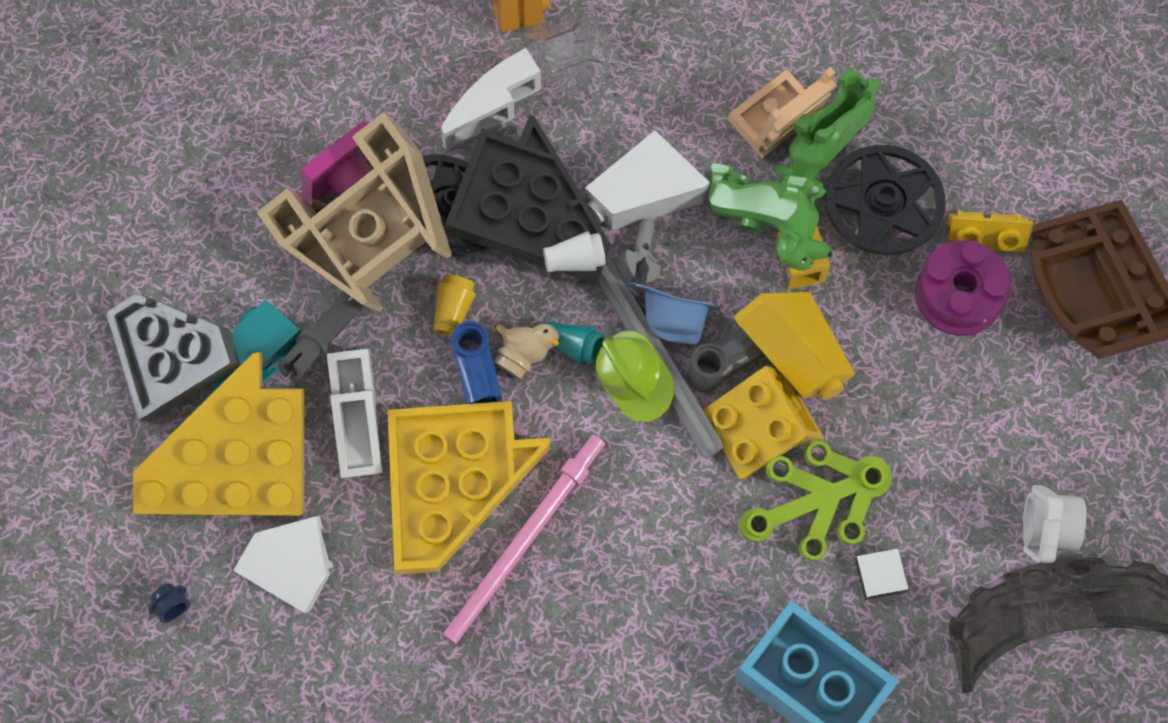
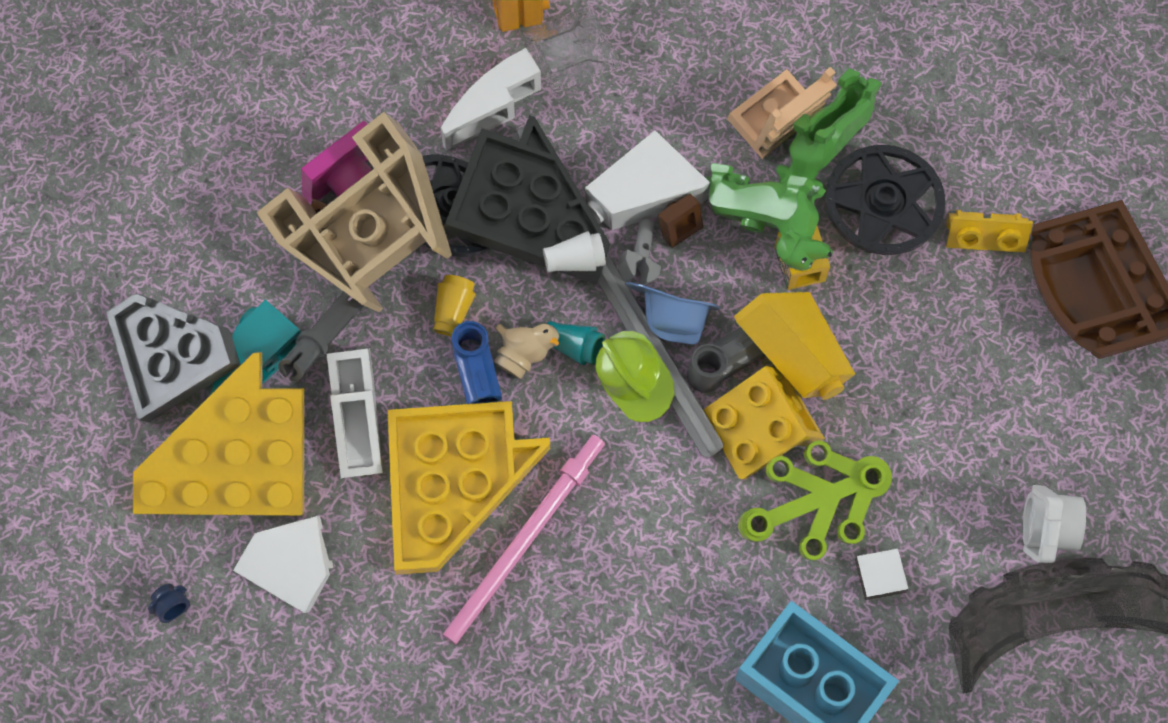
(680, 220): none -> reddish brown plate
(973, 267): magenta wheel -> none

